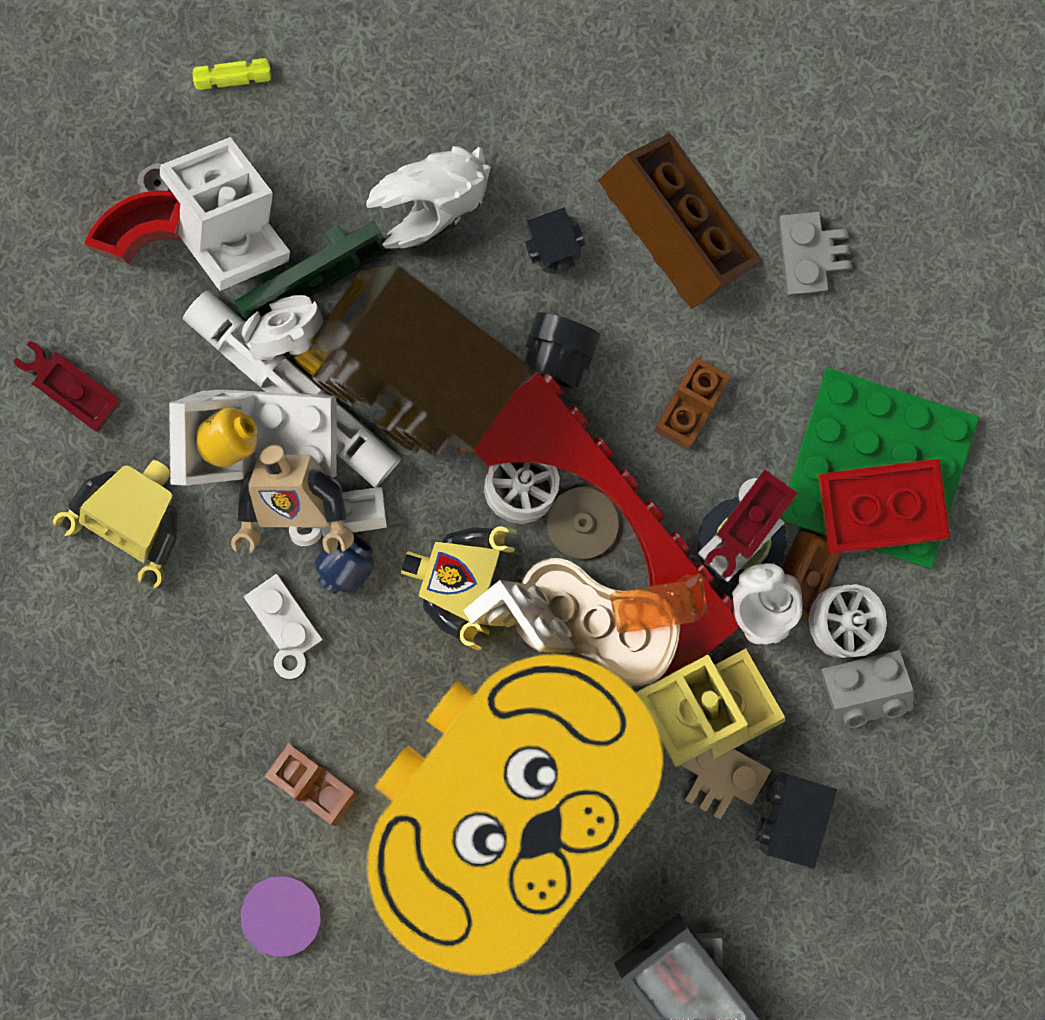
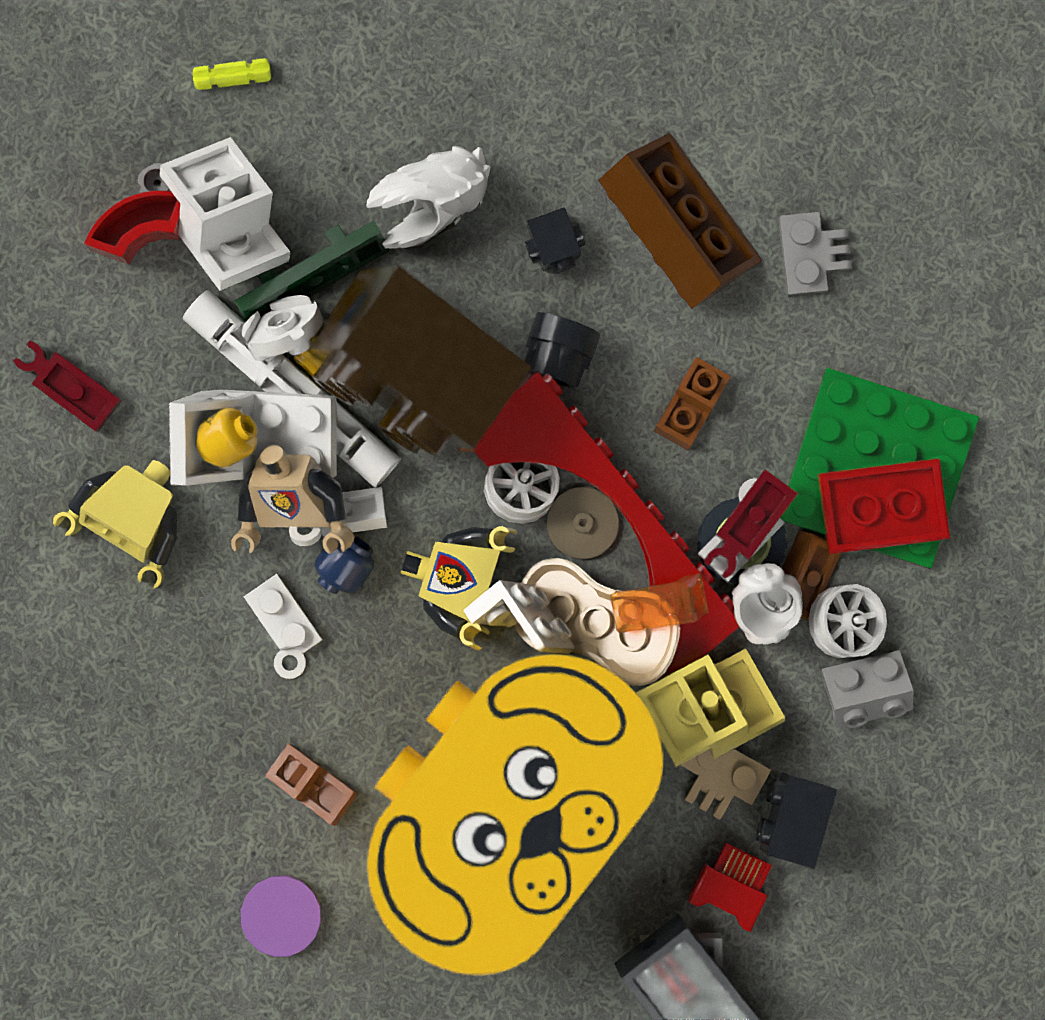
(733, 885): none -> red piece

